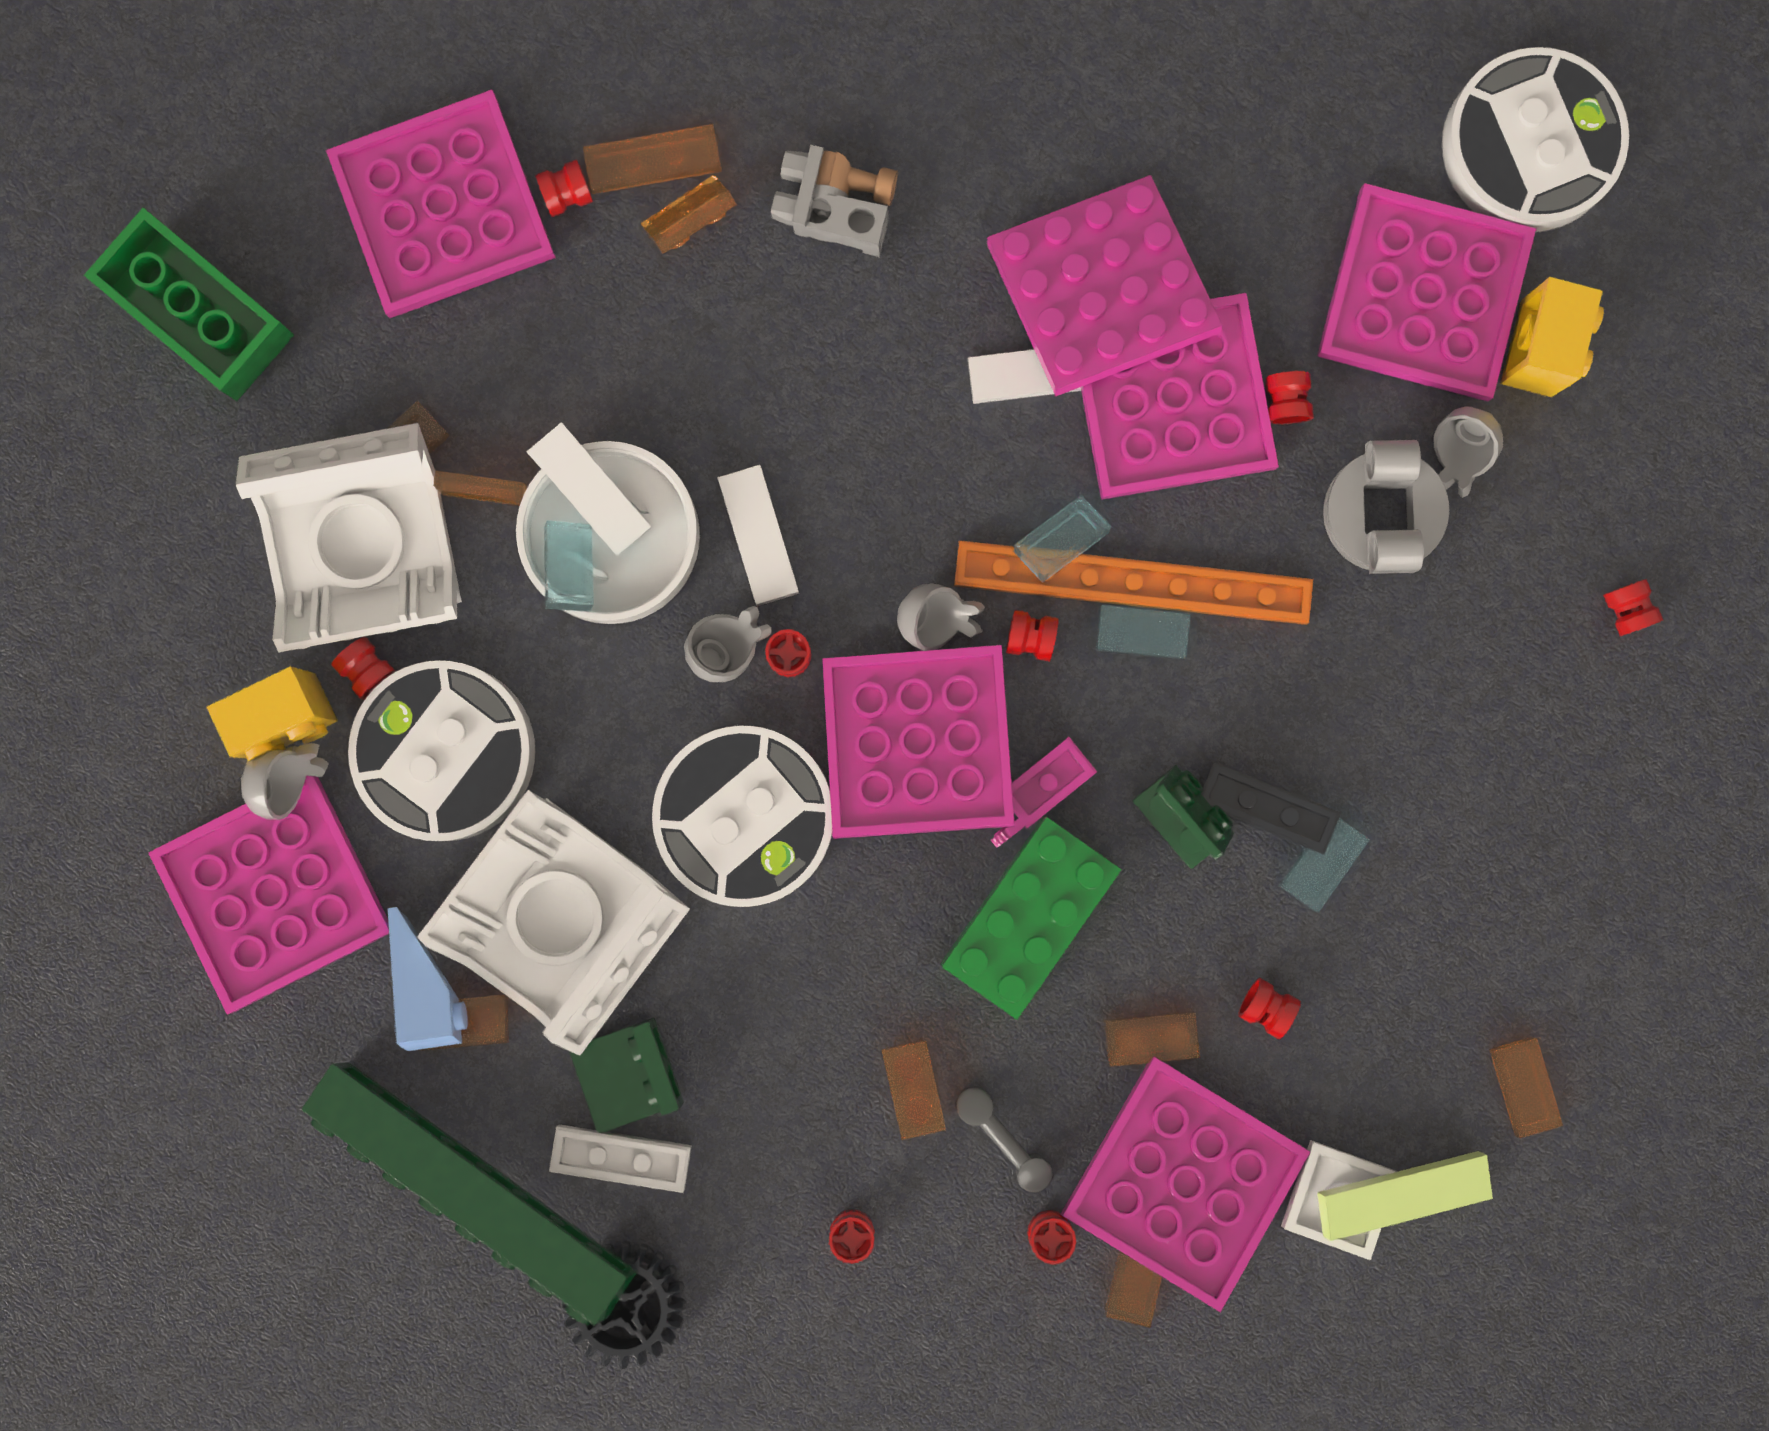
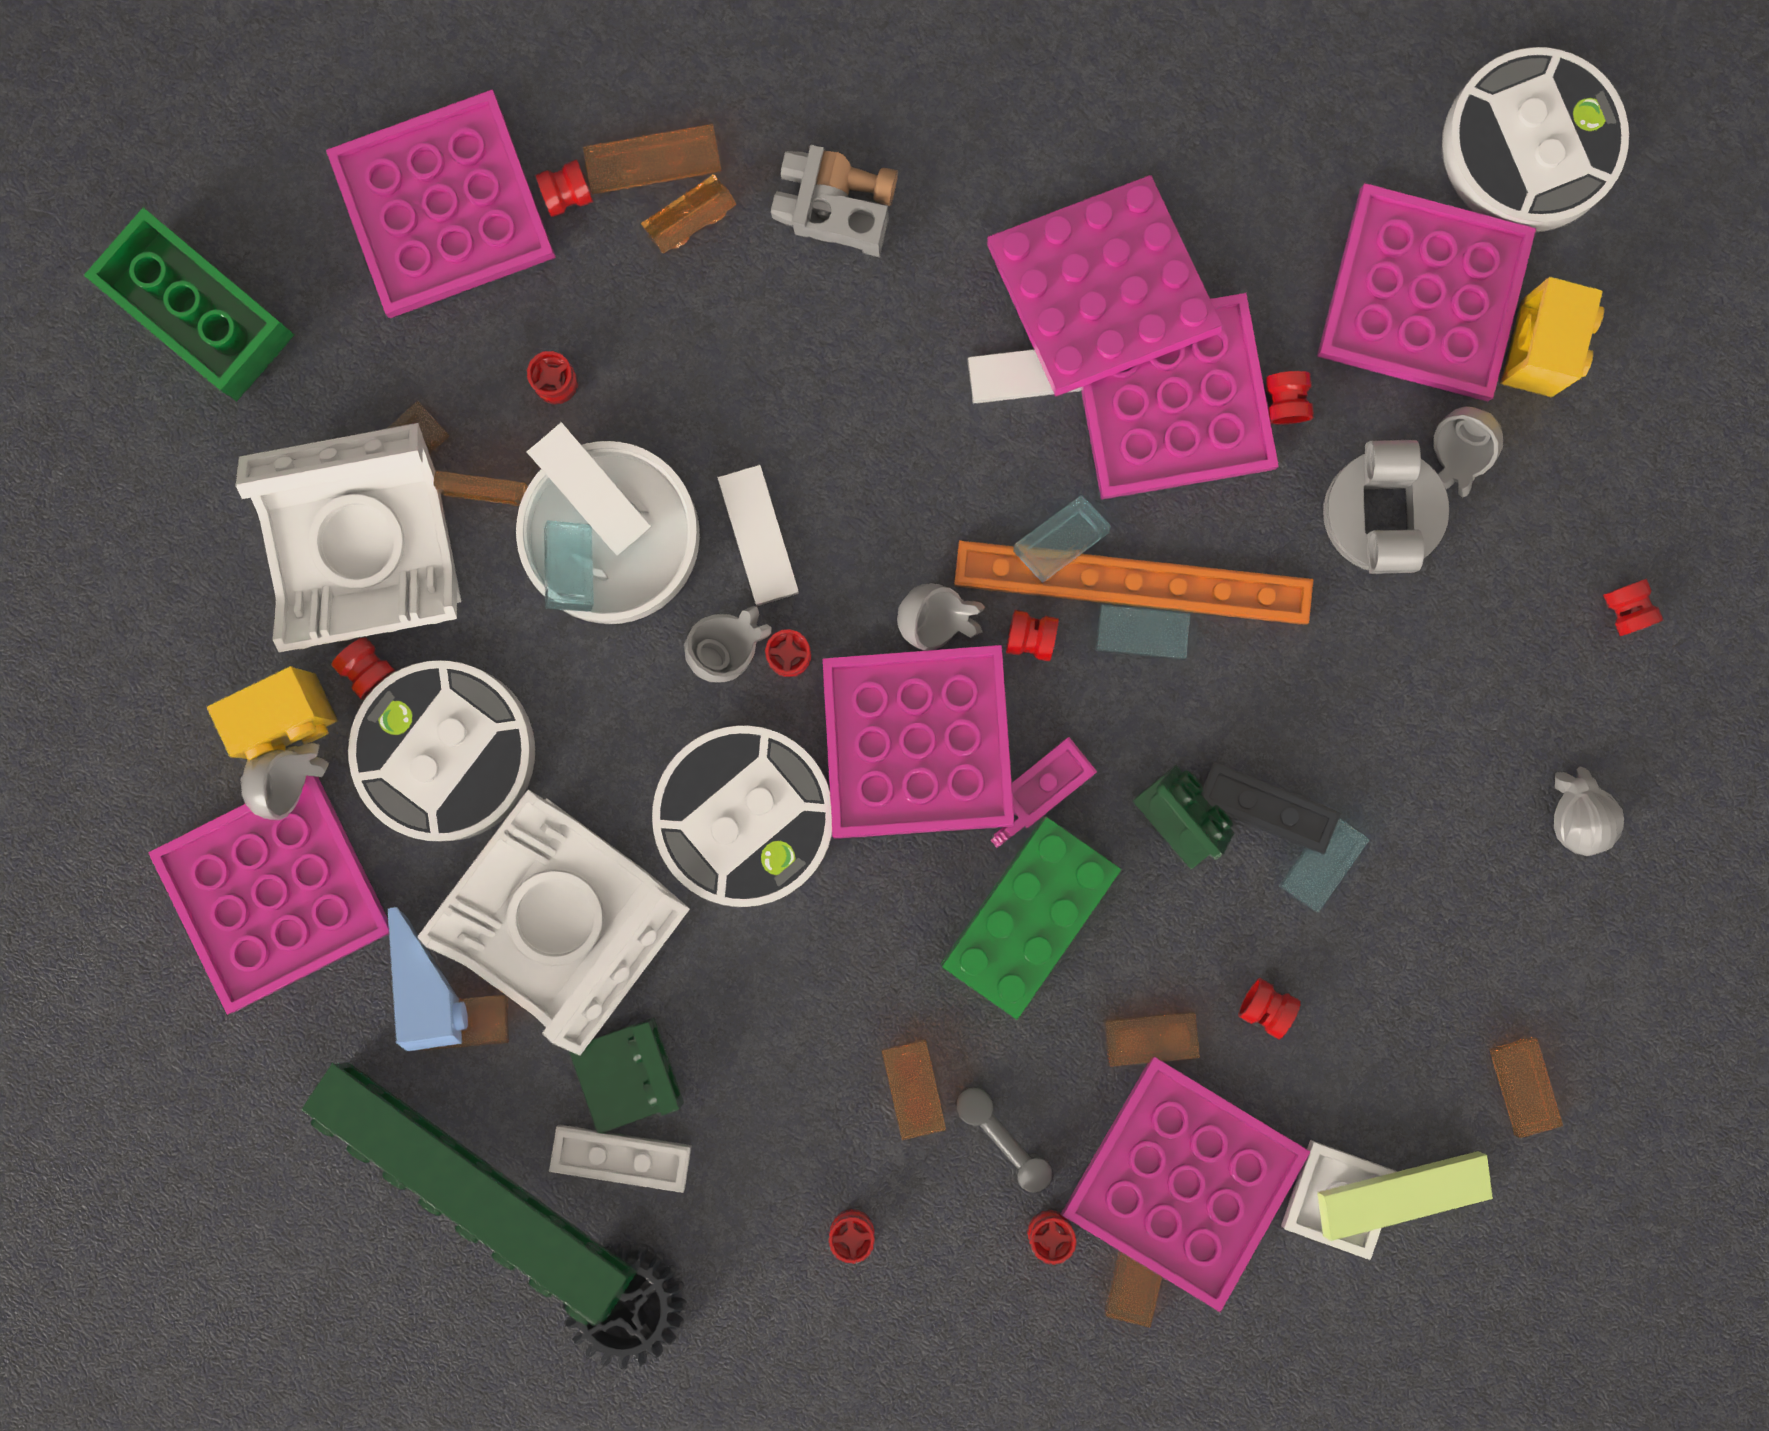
(548, 369): none -> red wheel
(1586, 815): none -> light grey piece

